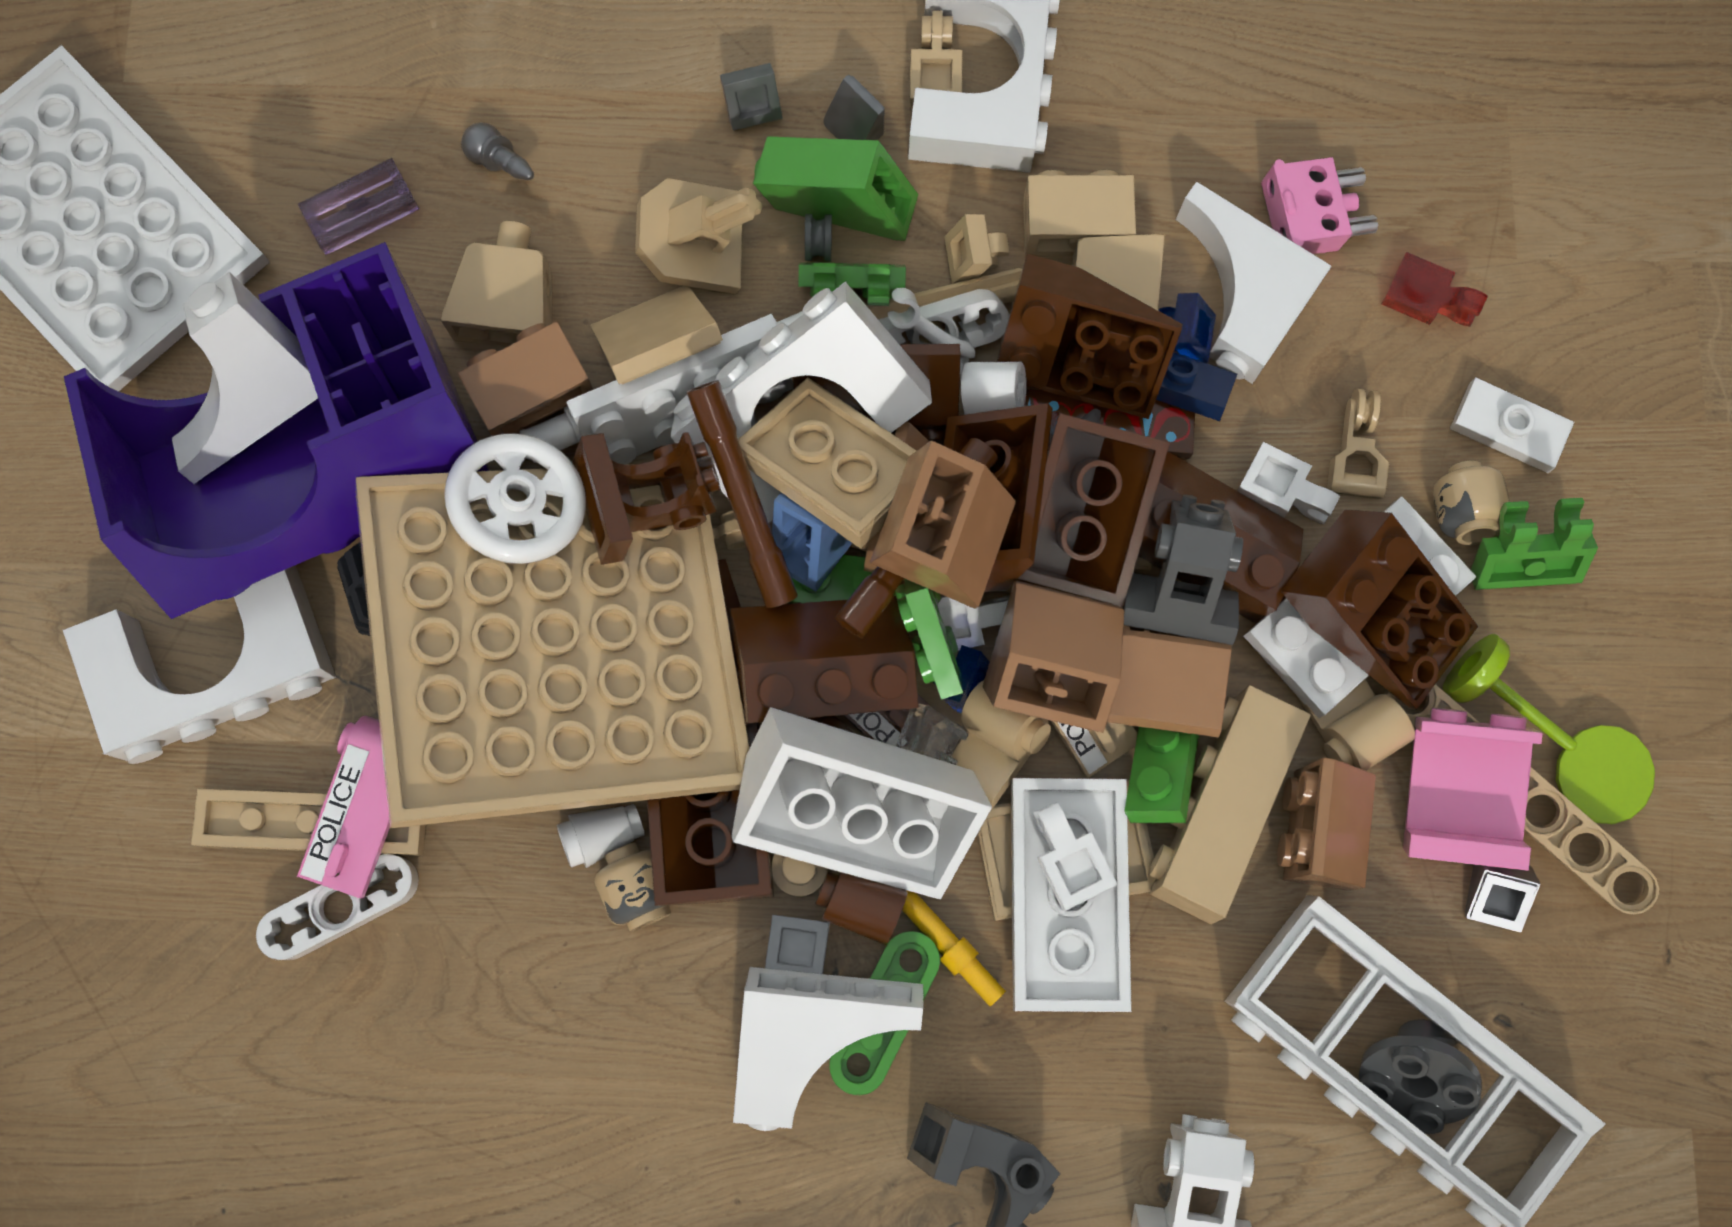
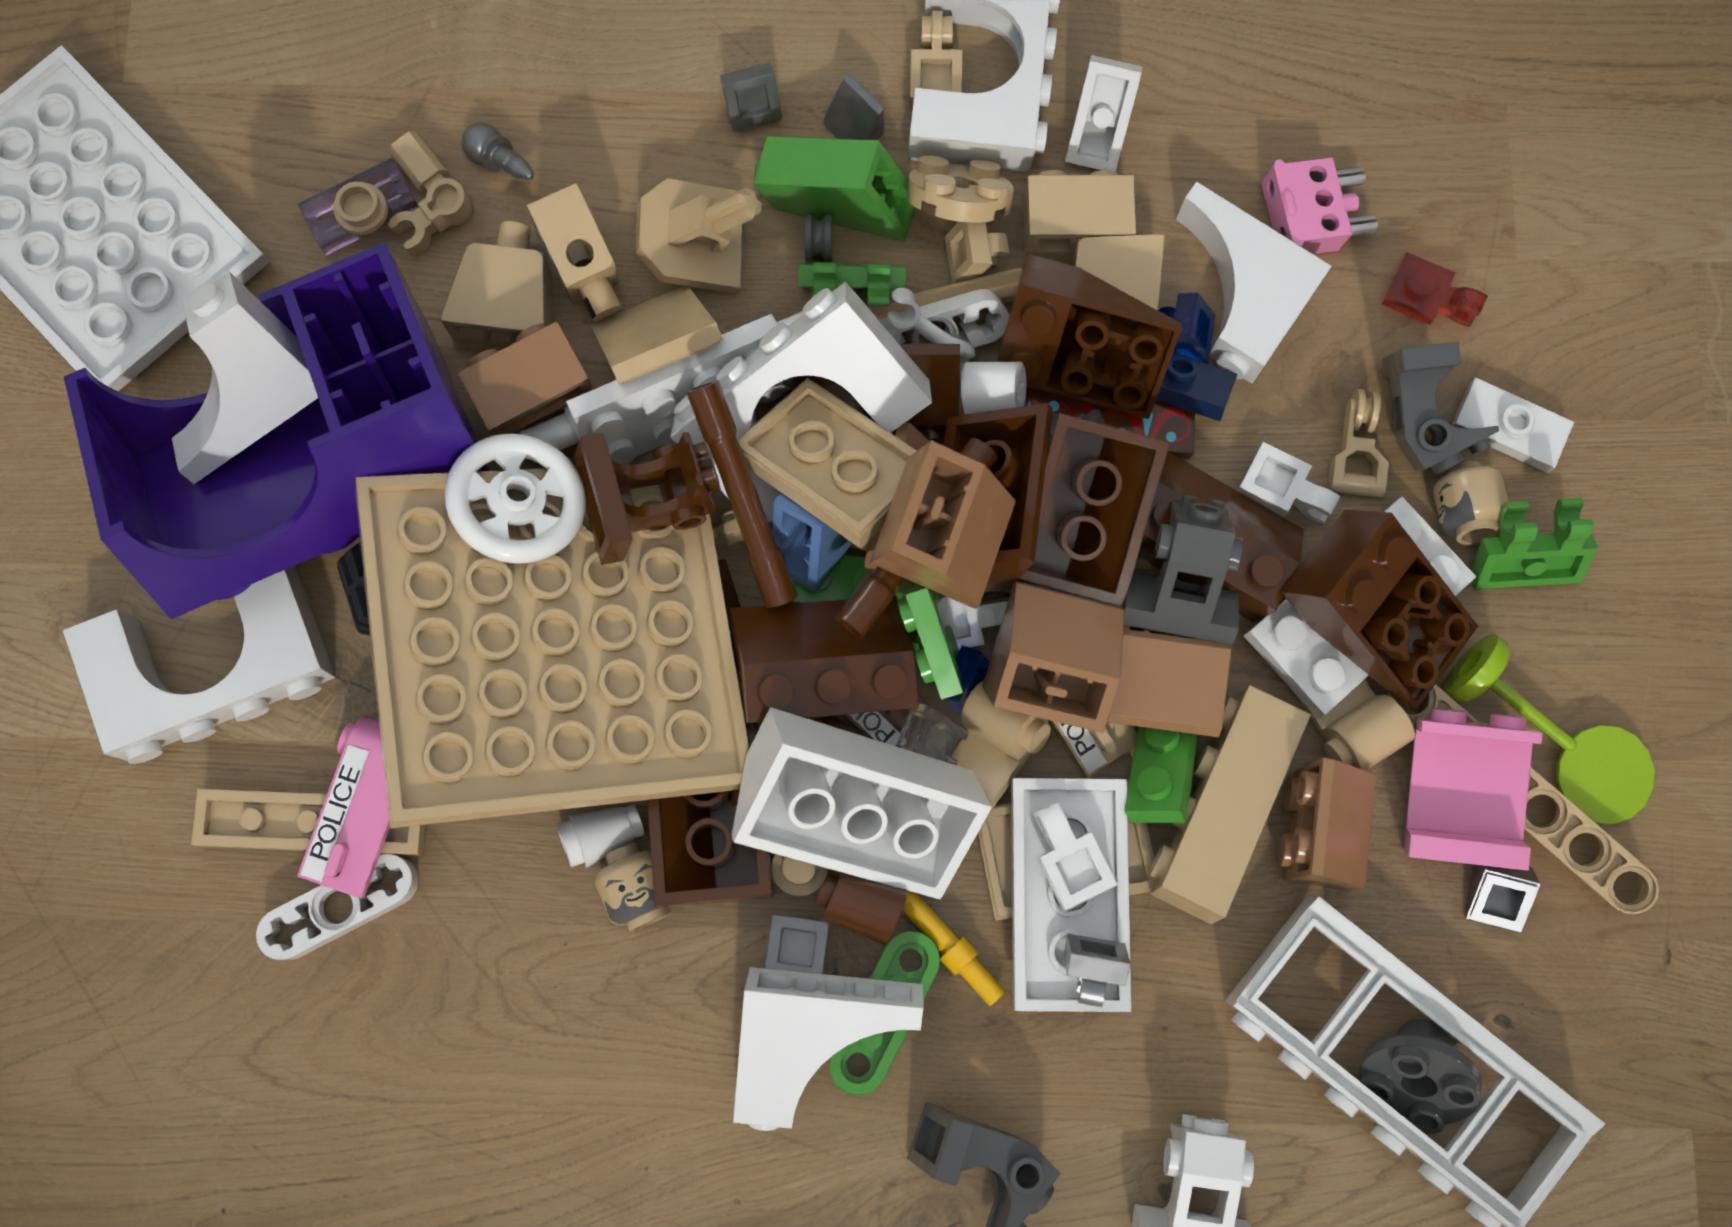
(360, 208): none -> tan plate
(445, 198): none -> tan bar
(573, 238): none -> tan torso
(960, 191): none -> tan plate
(1095, 965): none -> flat silver tile
(1103, 113): none -> white slope
(1413, 385): none -> dark grey tile

